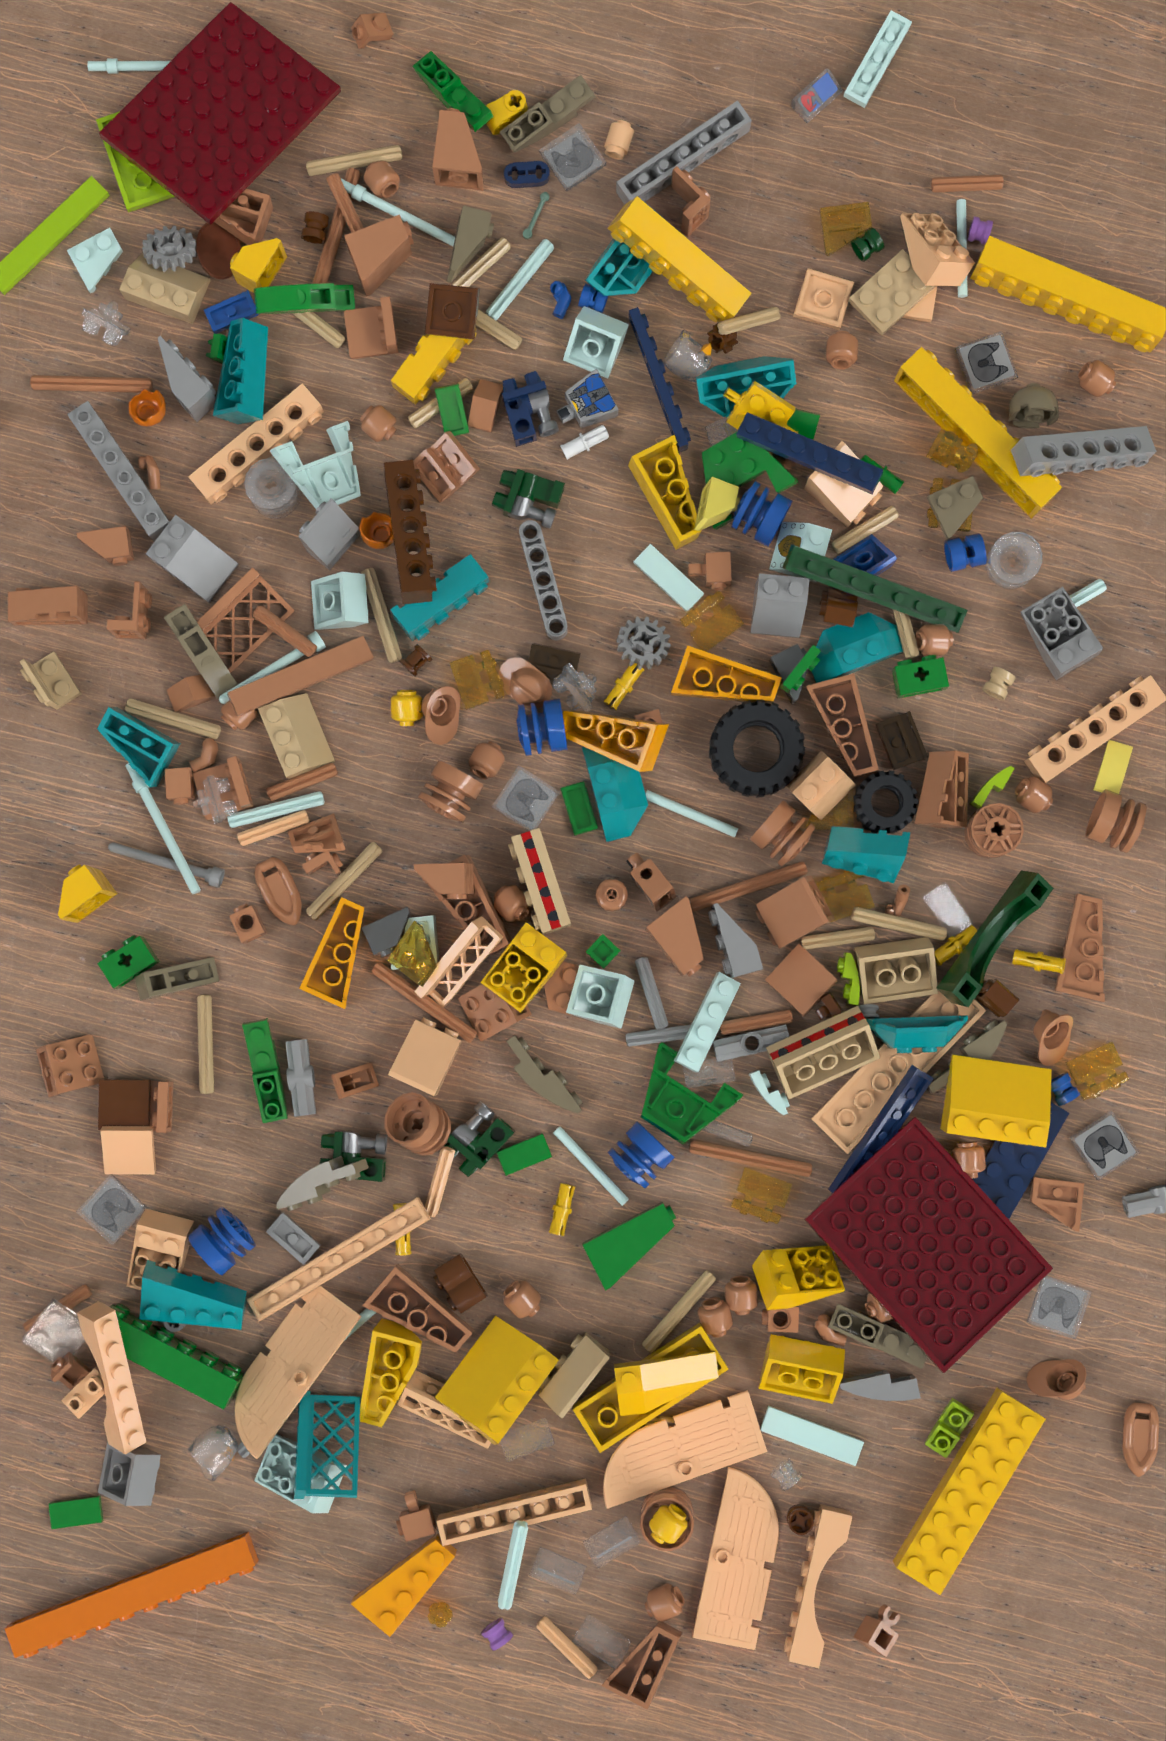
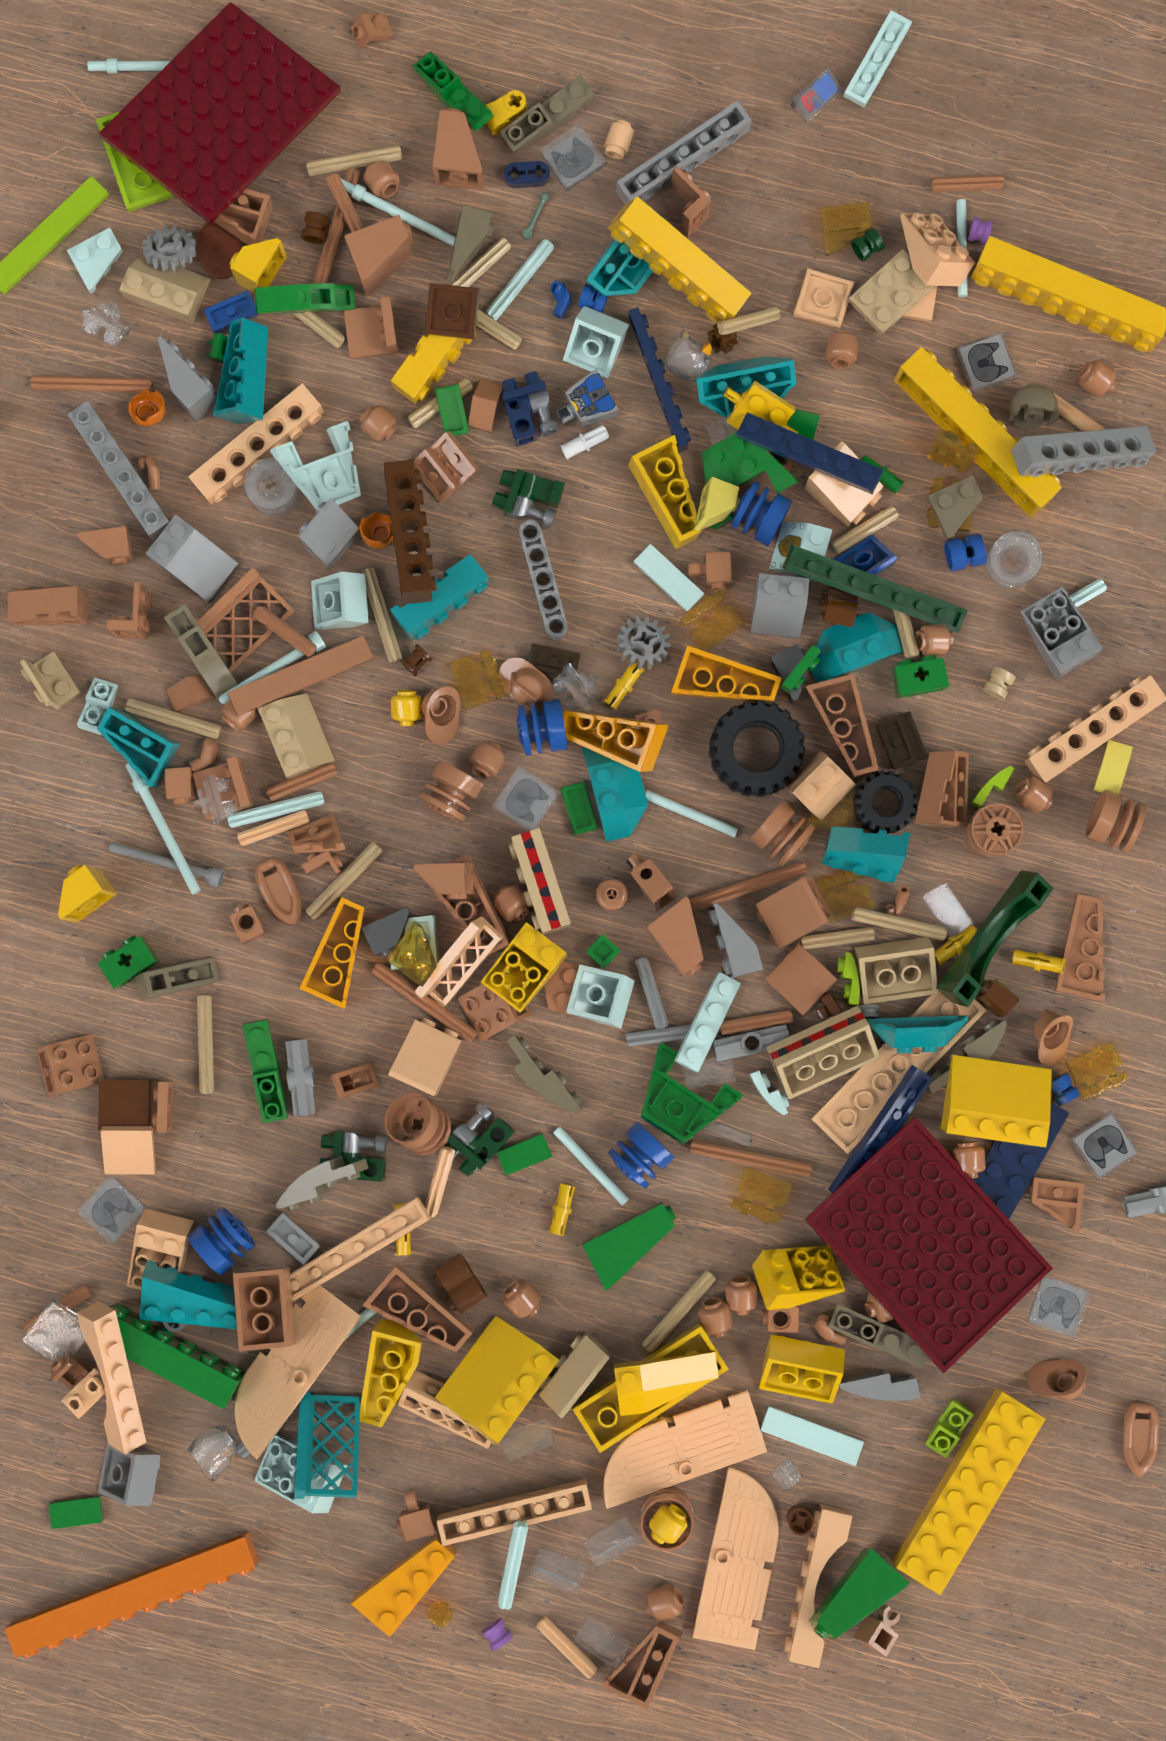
(98, 699): none -> light aqua slope
(264, 1309): none -> nougat slope
(858, 1593): none -> green slope
(1076, 417): none -> light nougat axle

